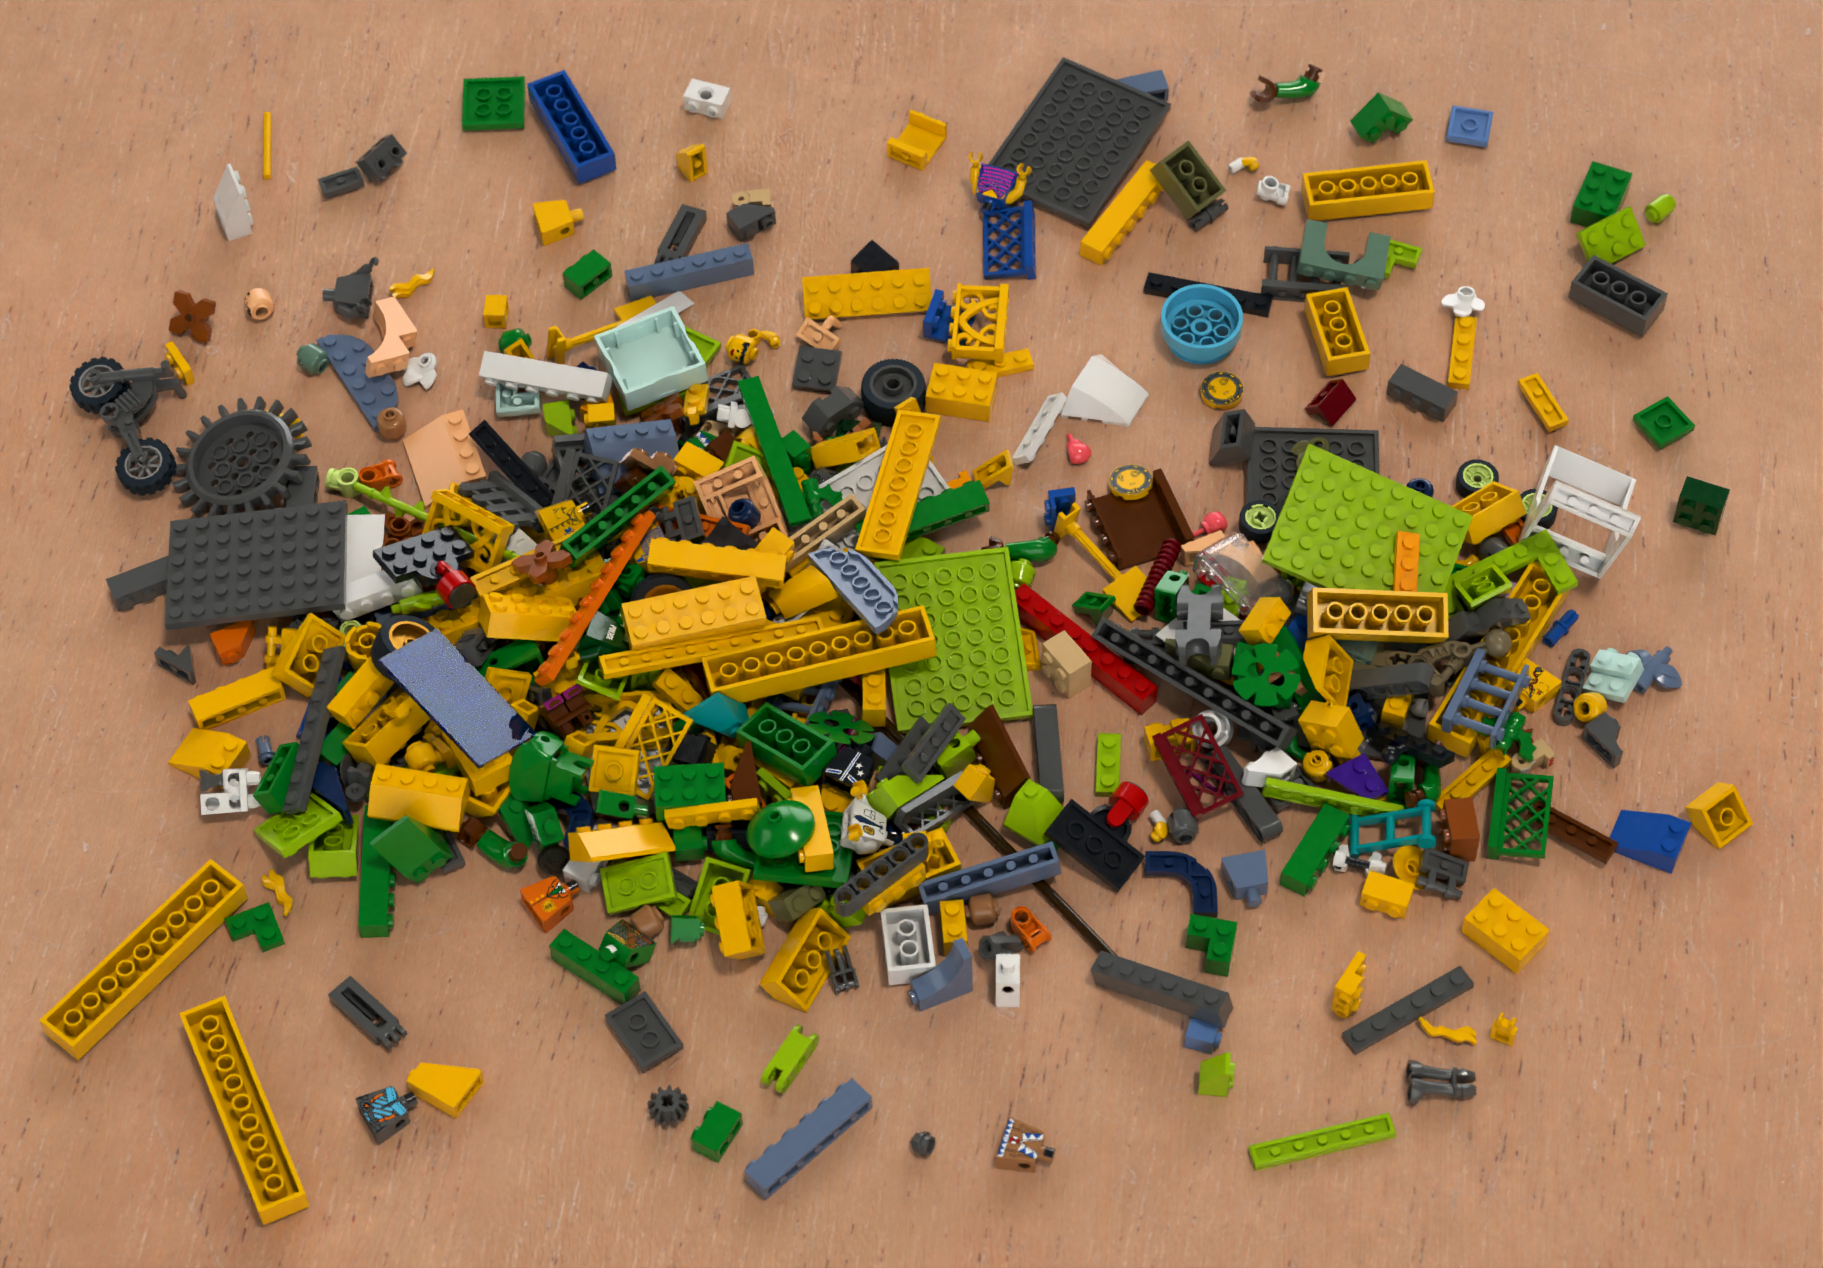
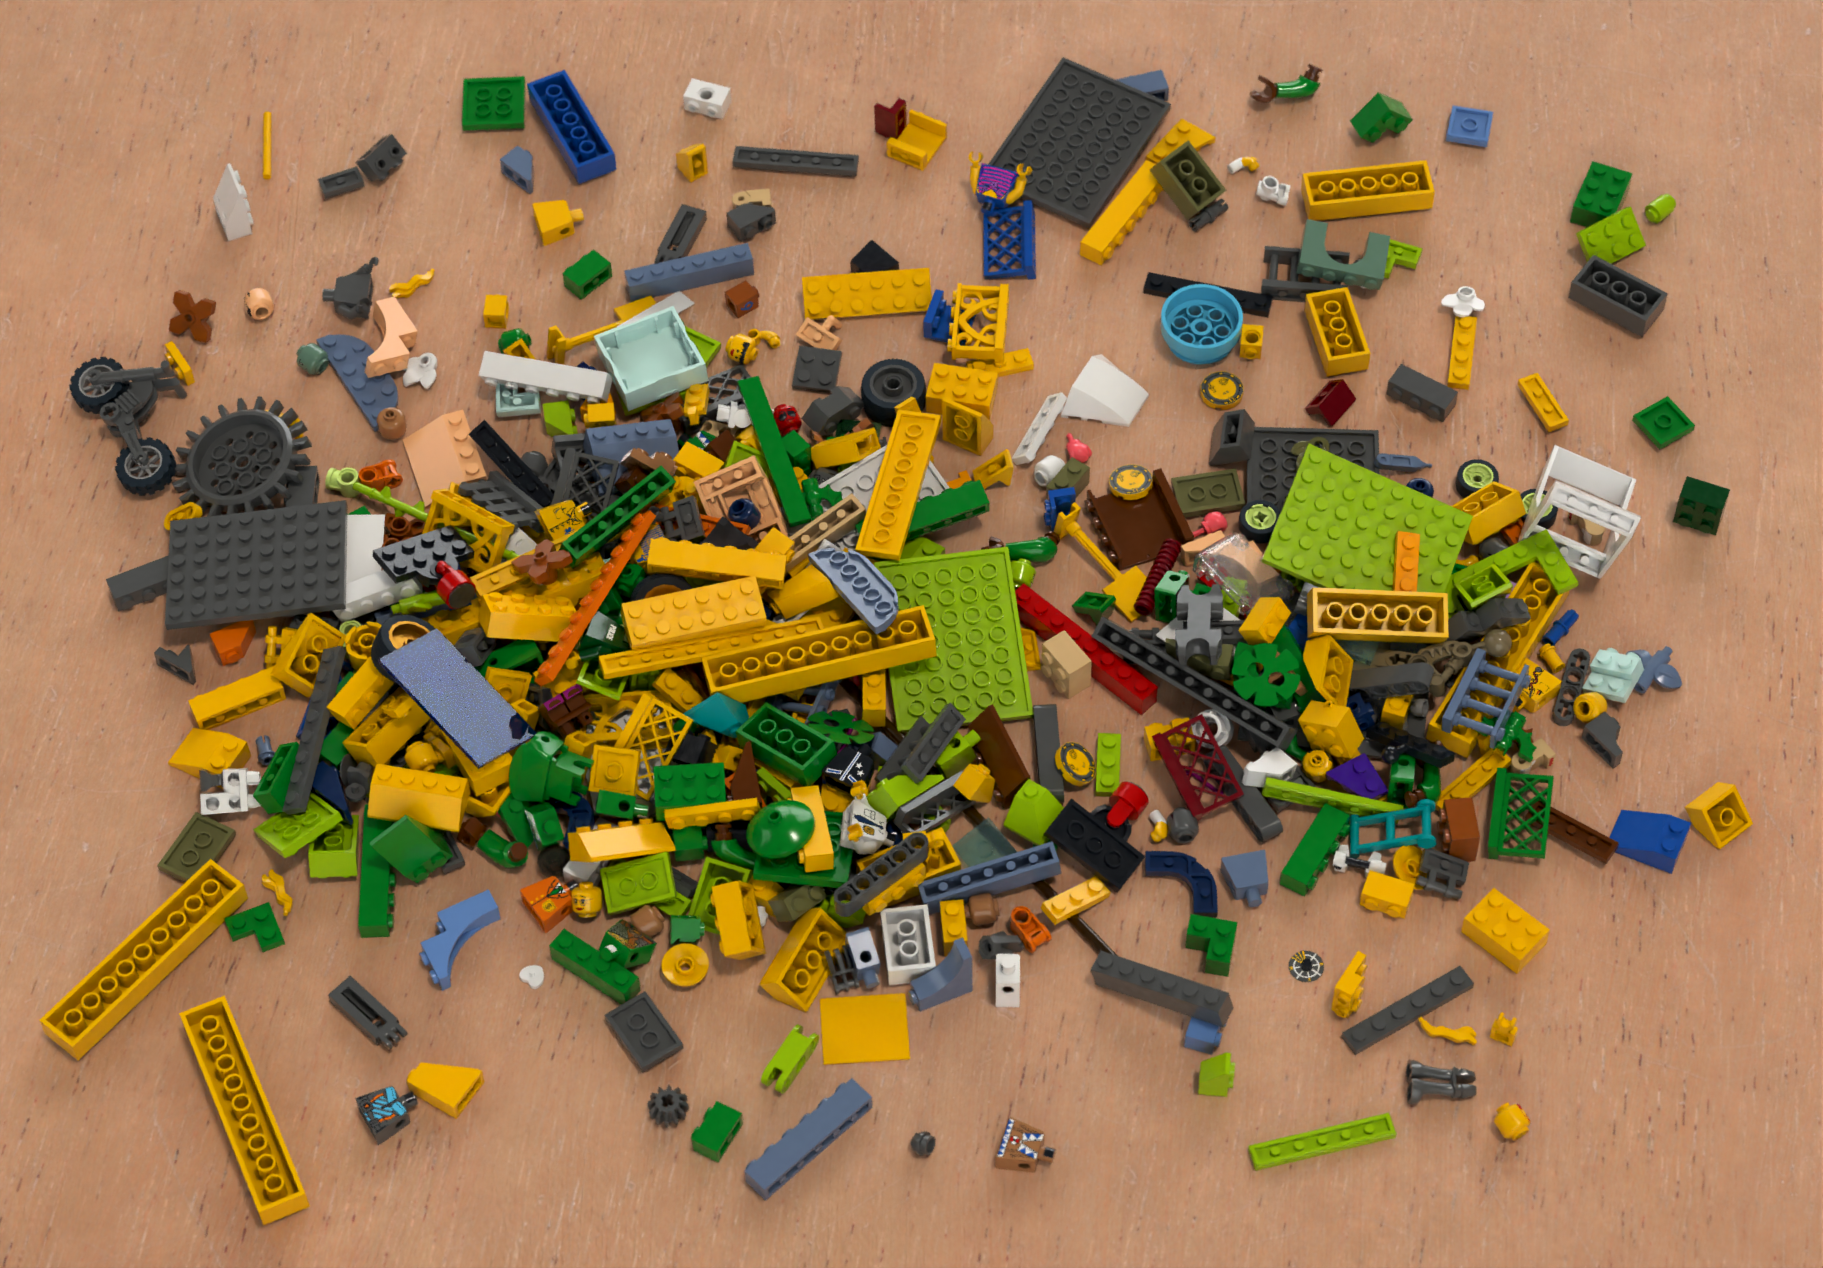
(186, 511): none -> yellow plate
(195, 846): none -> olive plate
(455, 928): none -> medium blue arch
(519, 168): none -> sand blue slope
(533, 976): none -> white piece
(586, 899): none -> yellow head
(685, 956): none -> yellow dish
(742, 299): none -> dark orange brick
(787, 419): none -> red head
(795, 161): none -> dark grey plate
(863, 956): none -> sand blue torso
(864, 1029): none -> yellow piece
(890, 121): none -> dark red panel
(965, 427): none -> yellow slope
(983, 844): none -> clear light blue tile
(1047, 469): none -> white head
(1073, 474): none -> olive brick
(1075, 763): none -> tile
(1075, 900): none -> yellow plate
(1178, 136): none -> yellow wing
(1208, 492): none -> olive plate
(1251, 341): none -> yellow brick
(1306, 966): none -> dark grey piece
(1399, 463): none -> sand blue piece
(1512, 1121): none -> yellow head
(1549, 654): none -> yellow pin
(1591, 531): none -> tan leg

